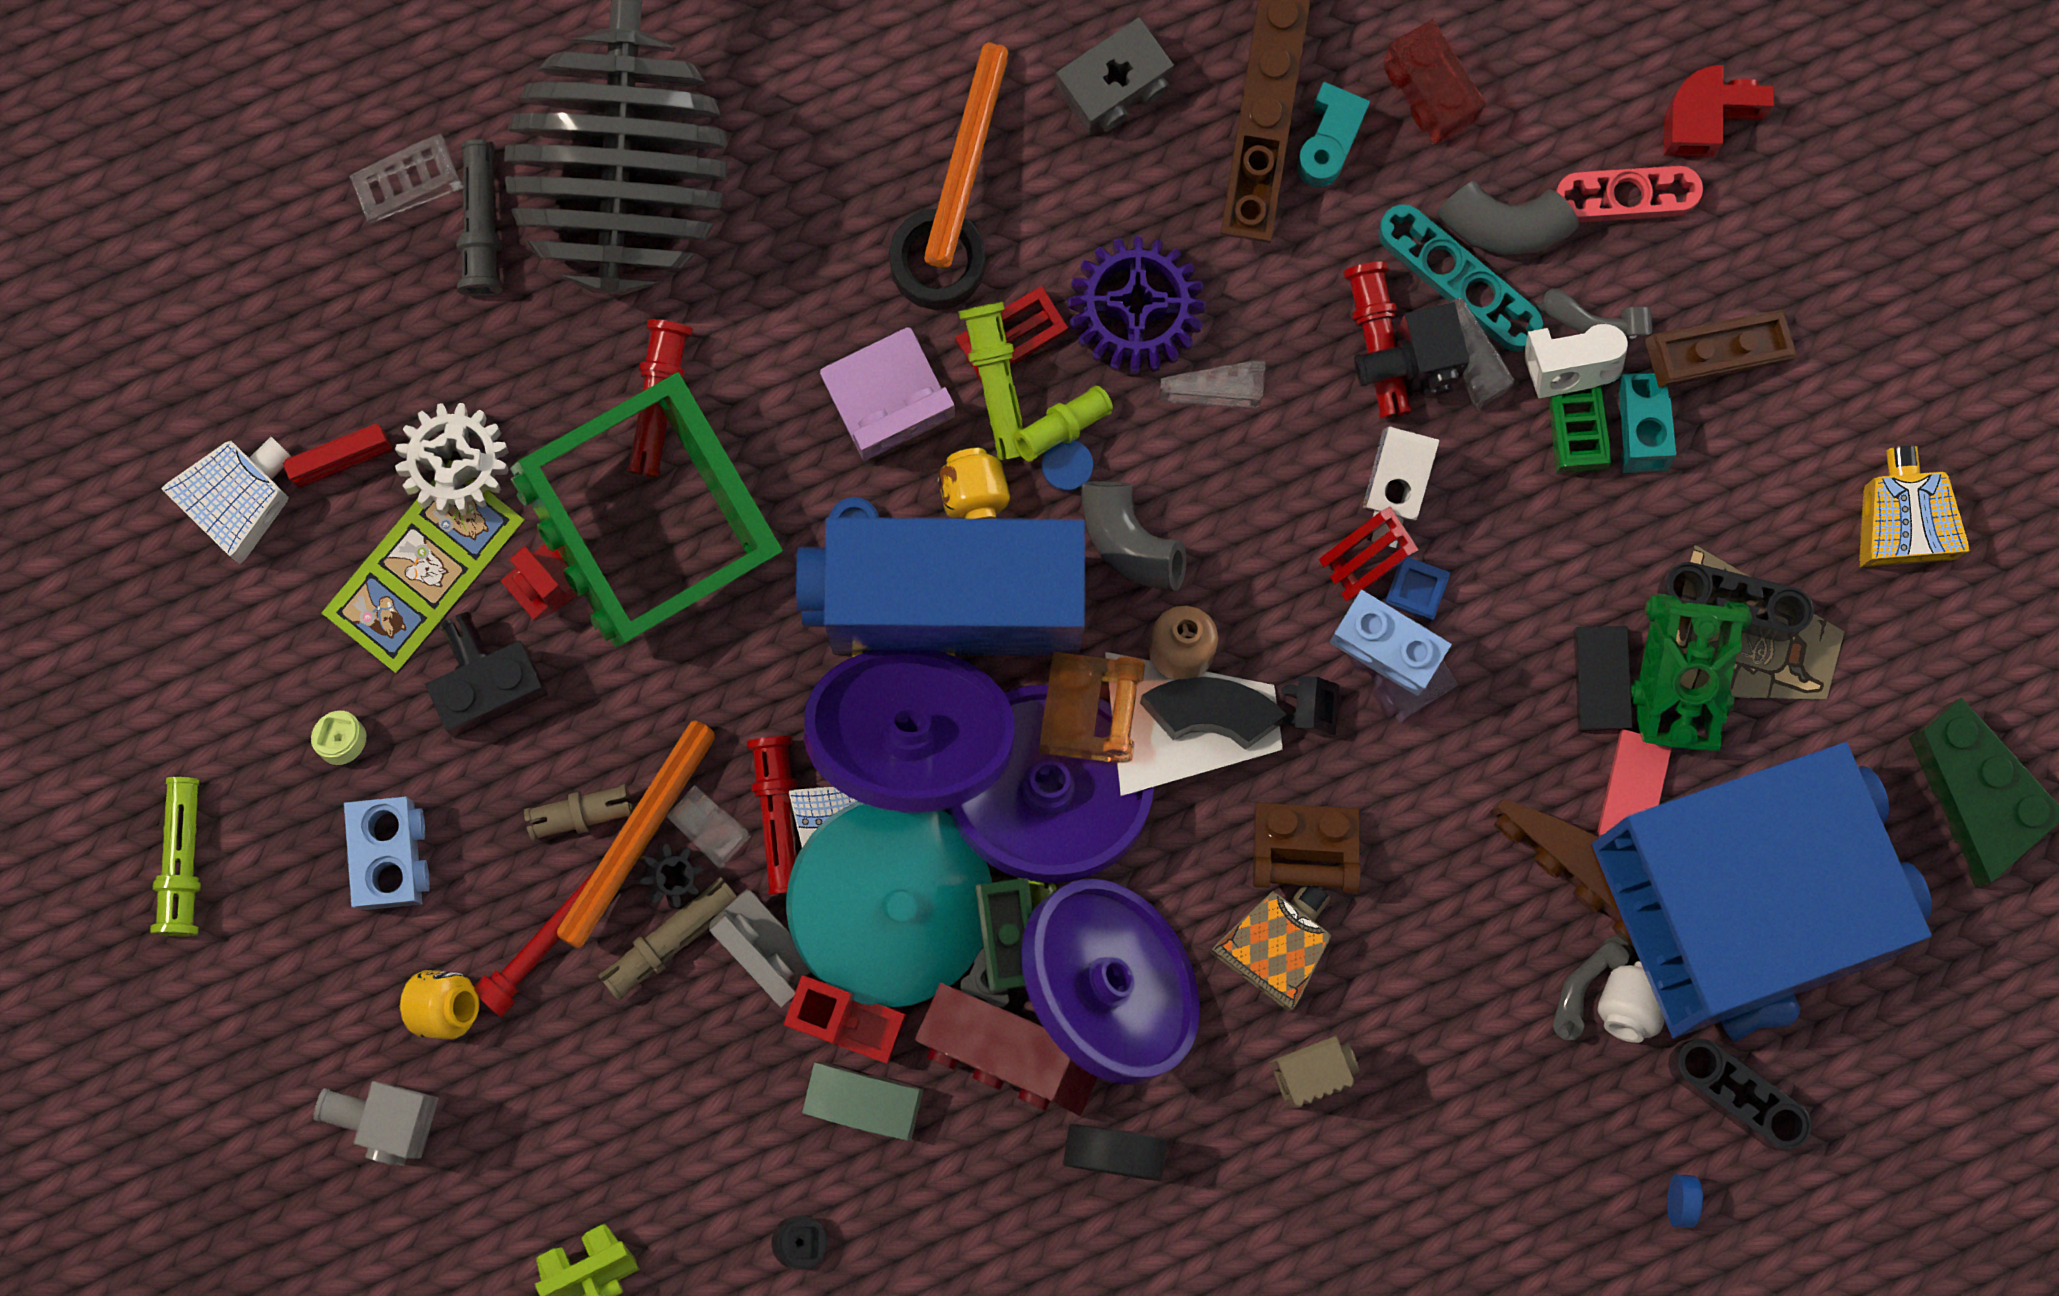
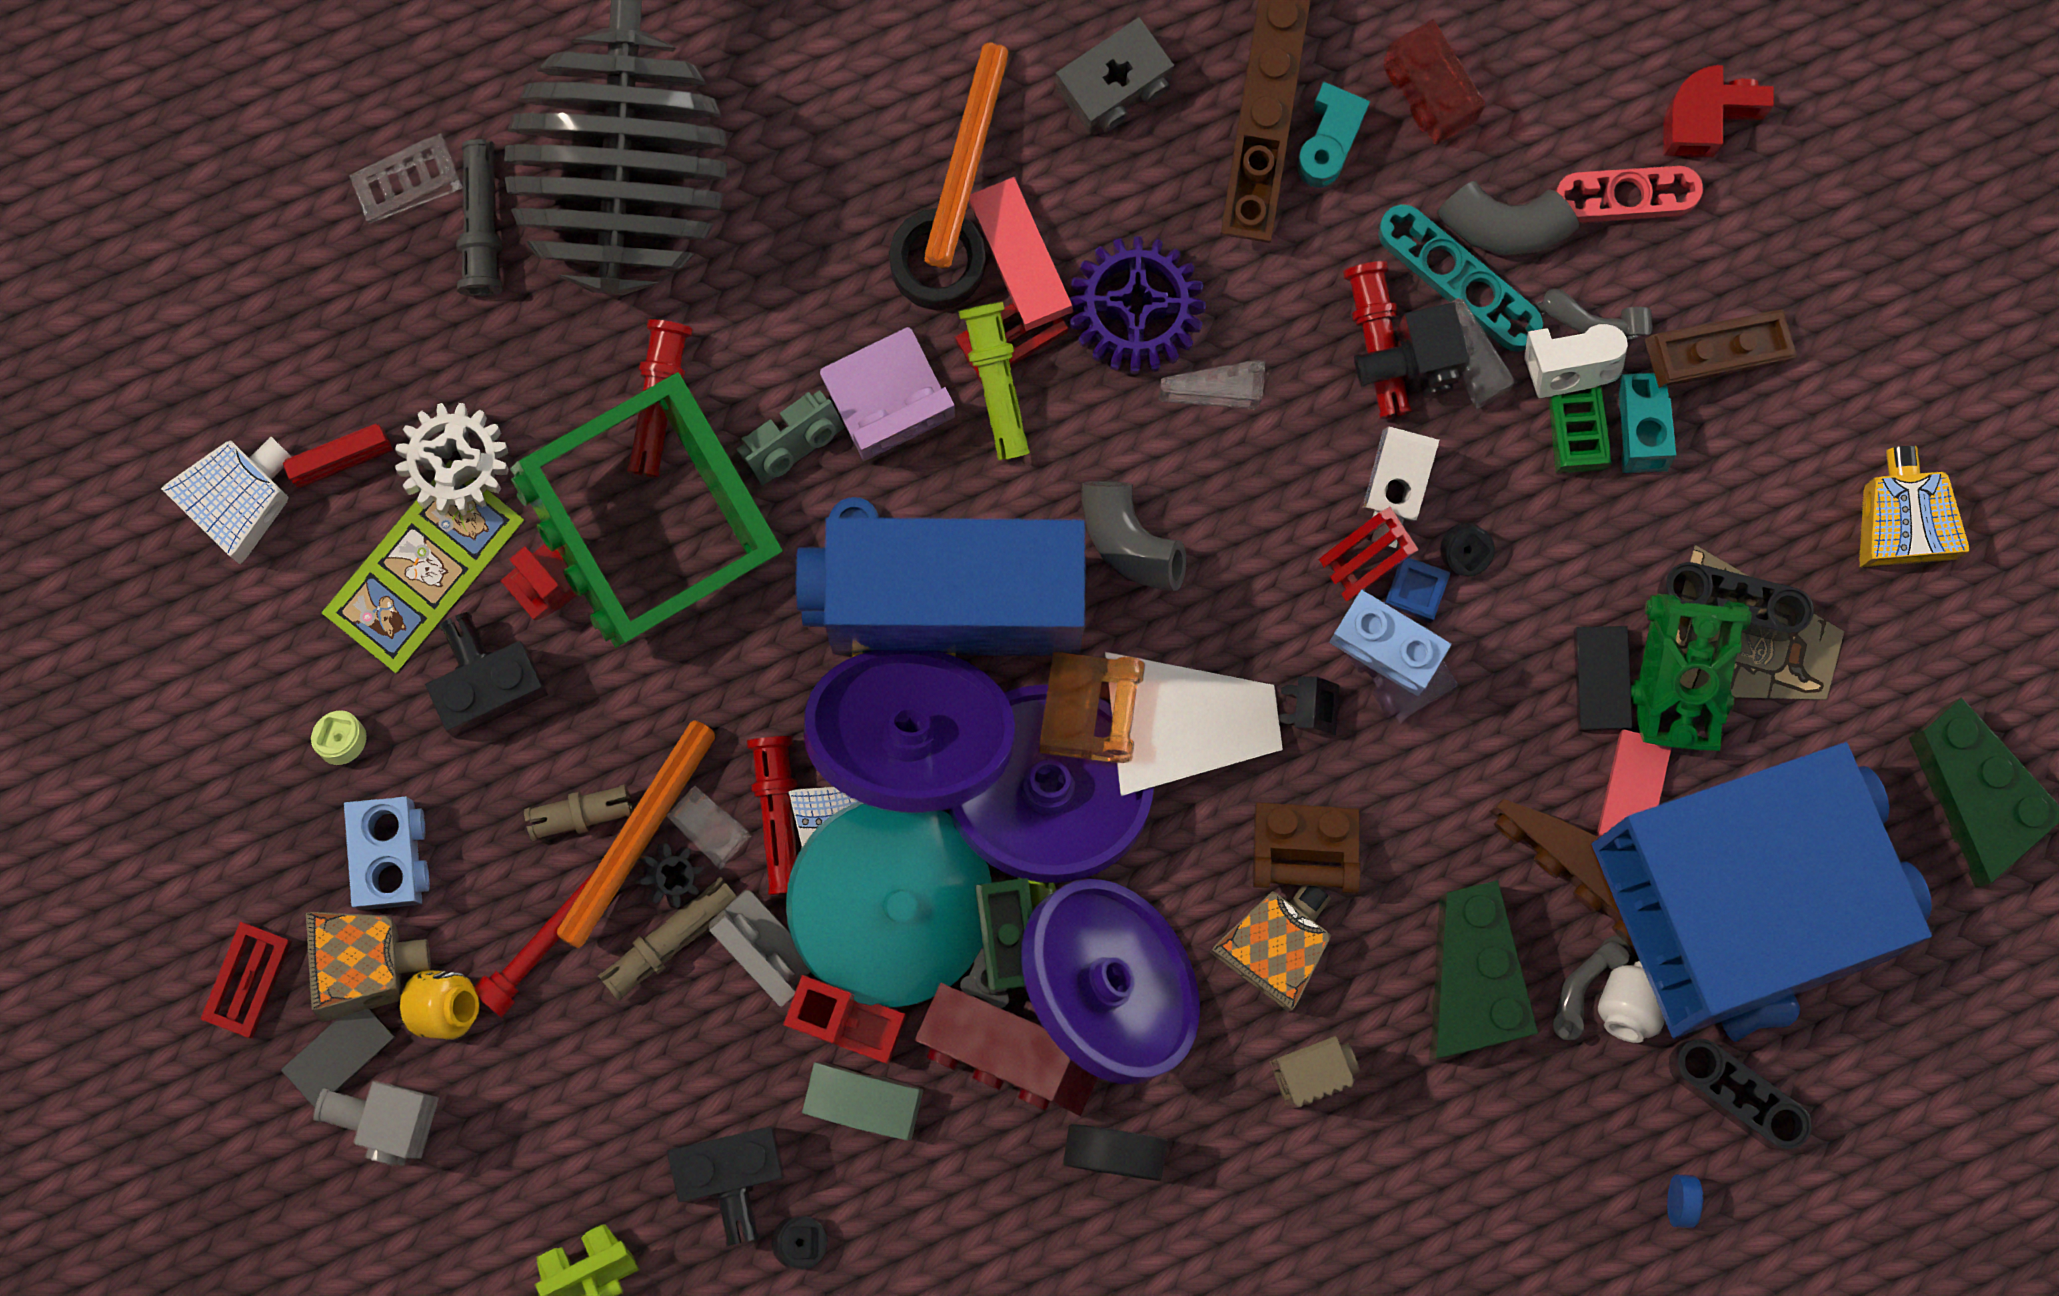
(180, 794): lime pin -> none
(264, 989): none -> red tile
(338, 1054): none -> dark grey tile
(358, 962): none -> dark tan torso
(727, 1172): none -> black brick
(773, 452): none -> sand green hinge
(973, 485): yellow head -> none
(1020, 254): none -> coral tile
(1063, 423): lime pin -> none
(1067, 466): blue tile -> none
(1183, 642): medium nougat head -> none
(1214, 707): black tile -> none
(1467, 549): none -> black tile
(1478, 975): none -> dark green wedge

